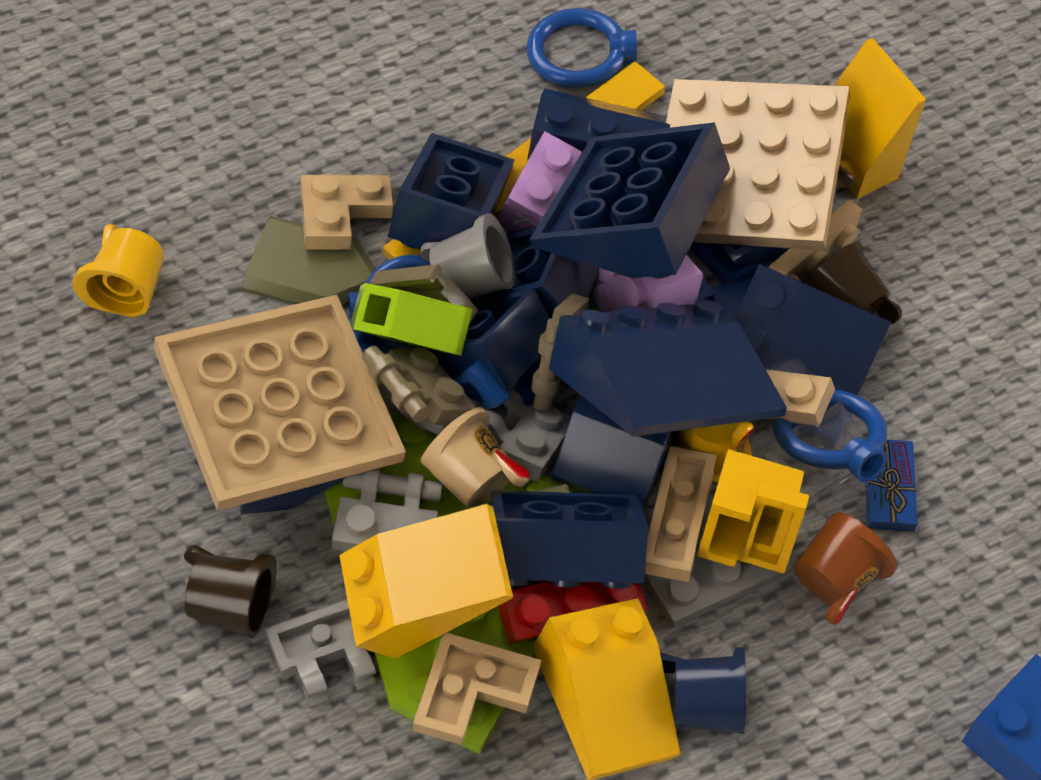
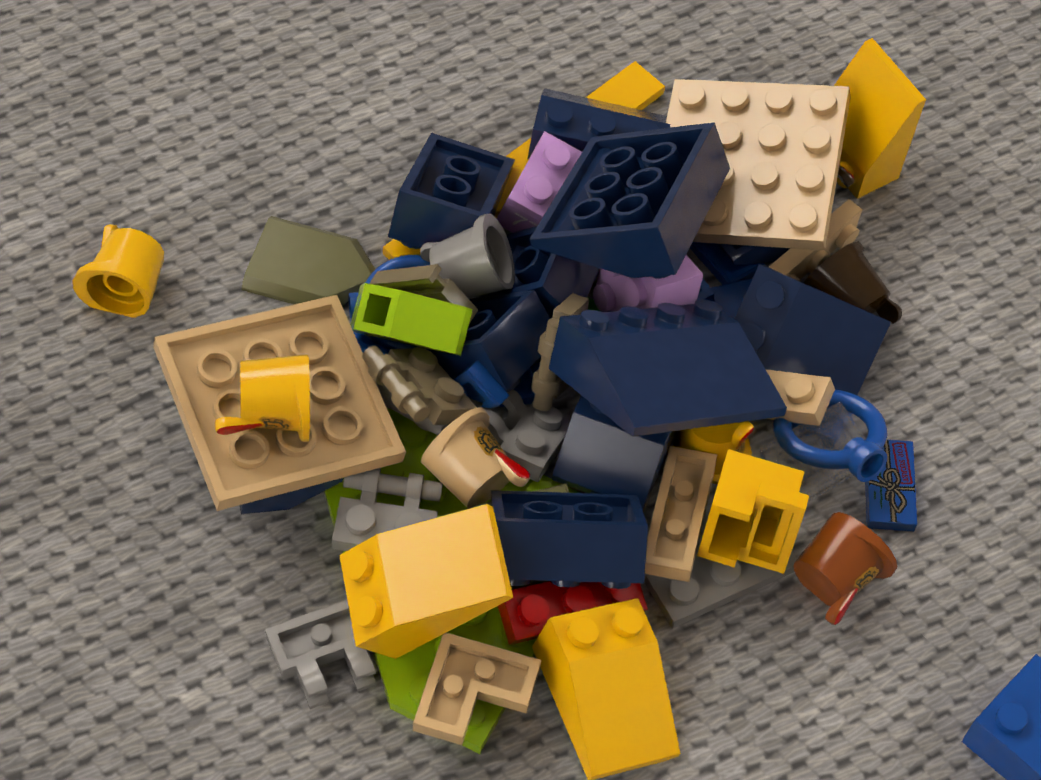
(229, 590): dark brown hat -> none
(272, 396): none -> yellow hat
(334, 199): tan plate -> none
(622, 47): blue piece -> none
(709, 691): dark blue hat -> none

